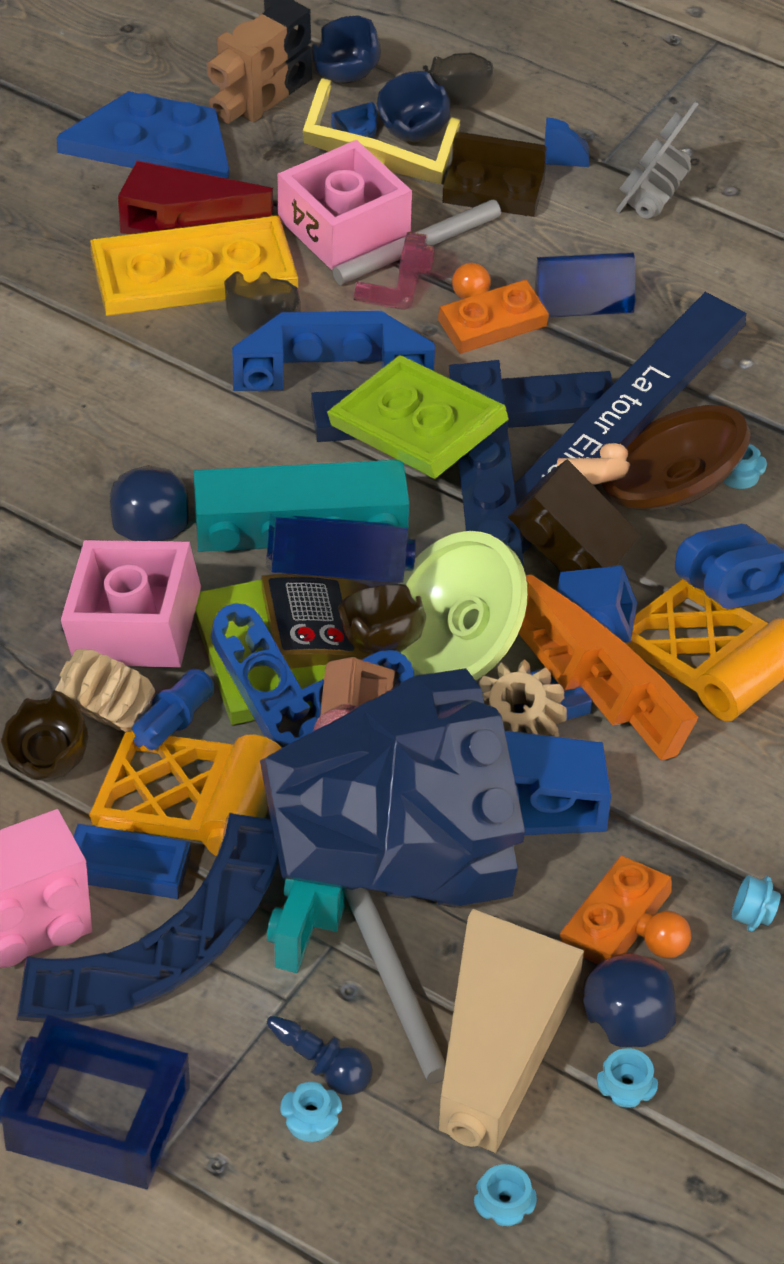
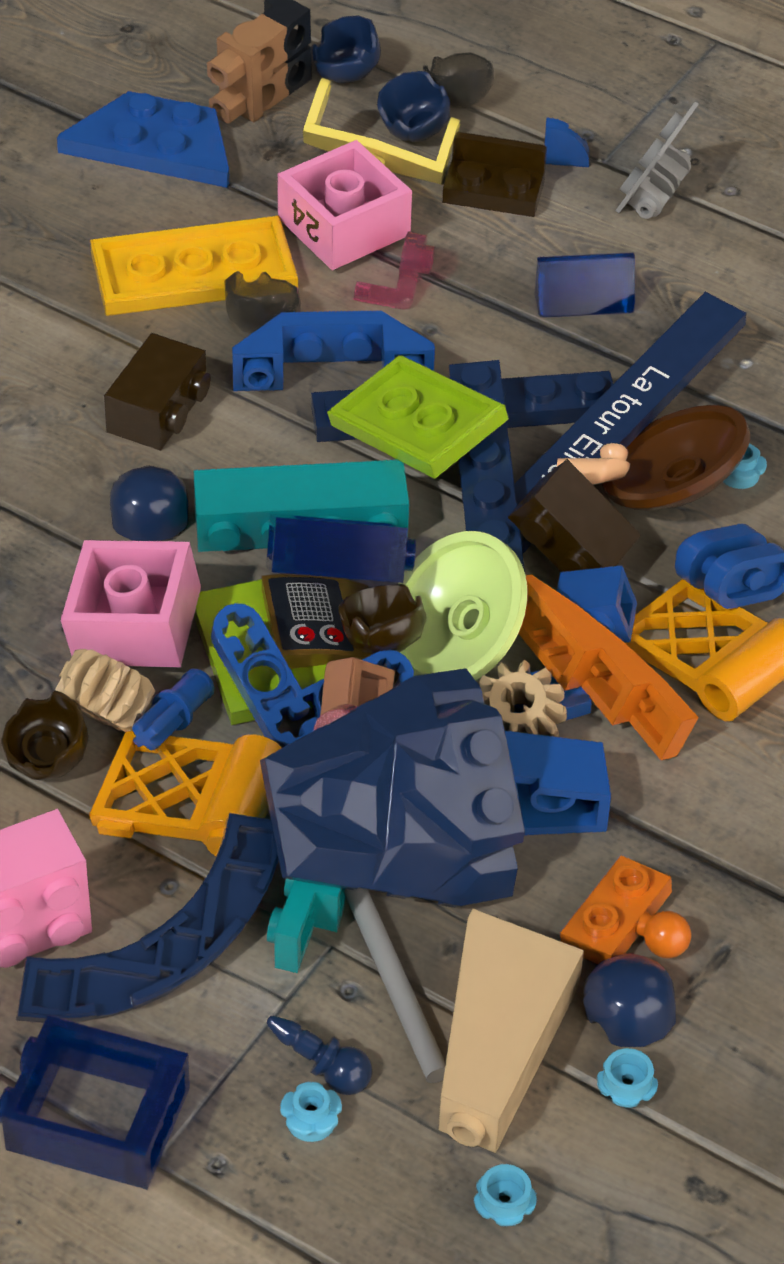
(133, 860): blue tile -> none
(156, 391): none -> dark brown brick
(176, 198): dark red slope -> none
(356, 120): blue tile -> none
(436, 233): light grey bar -> none
(489, 315): orange plate -> none
(756, 902): medium azure plate -> none

